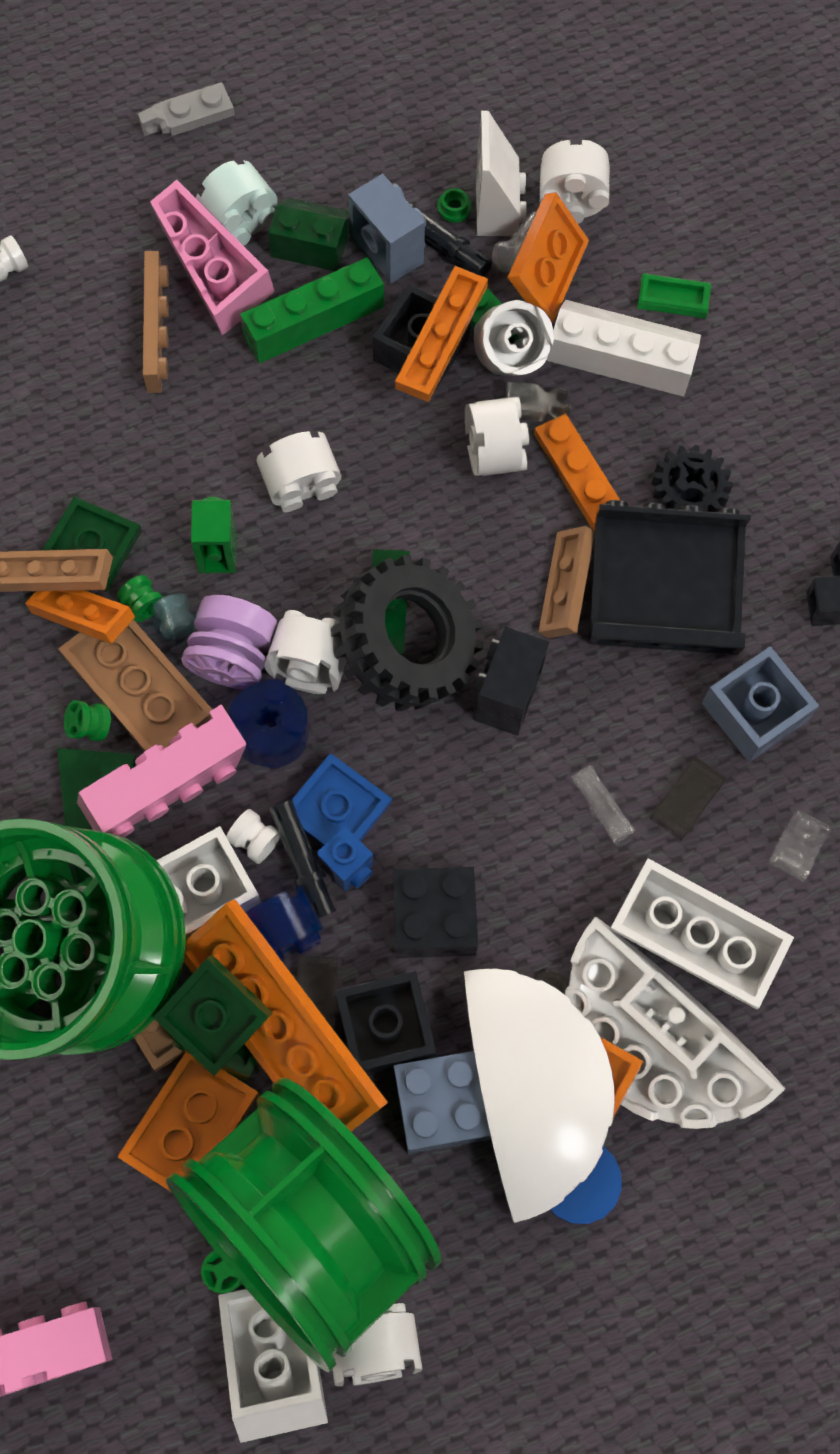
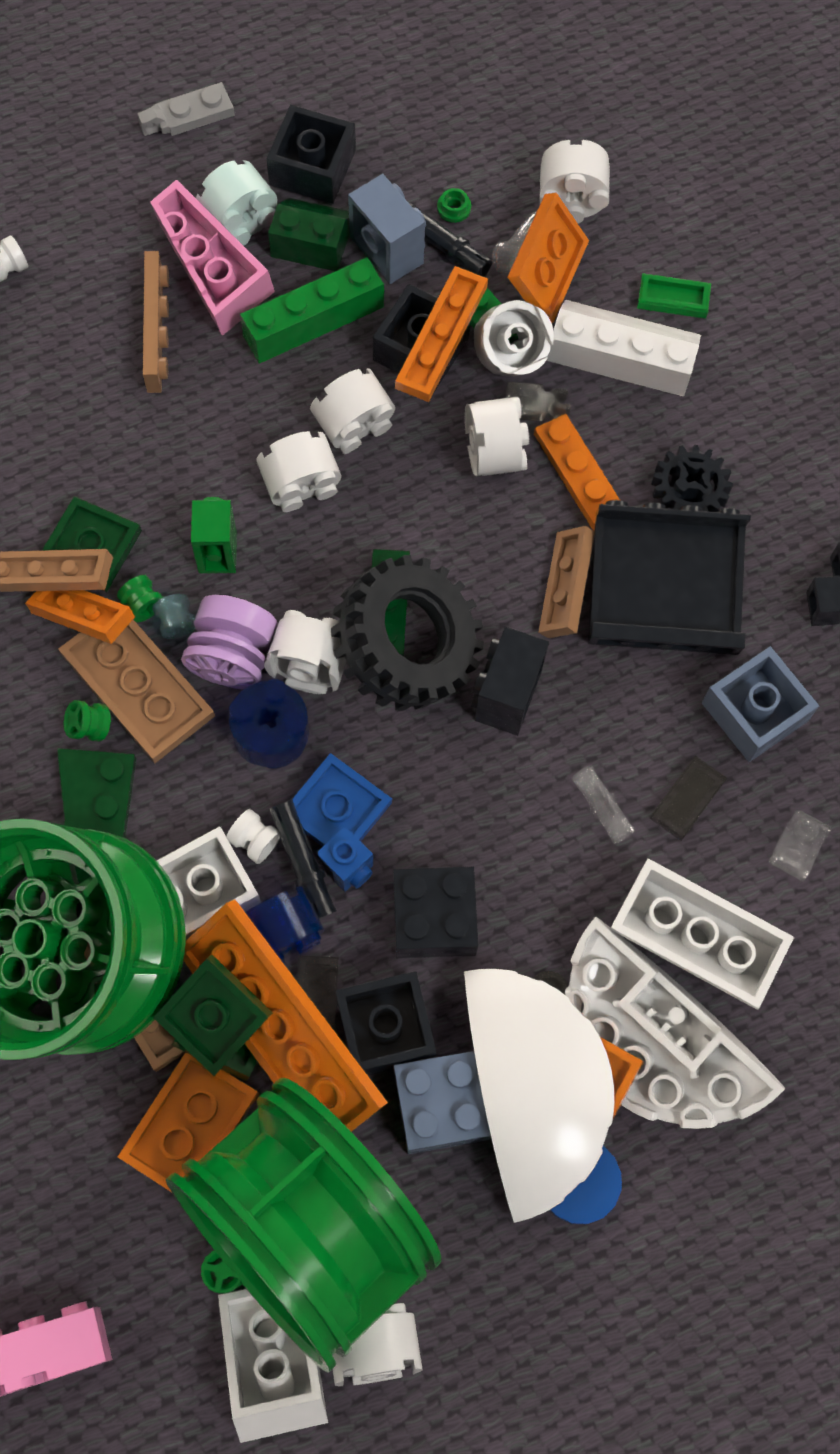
(164, 776): bright pink wedge -> none
(311, 154): none -> black brick
(353, 409): none -> white brick
(498, 182): white slope -> none

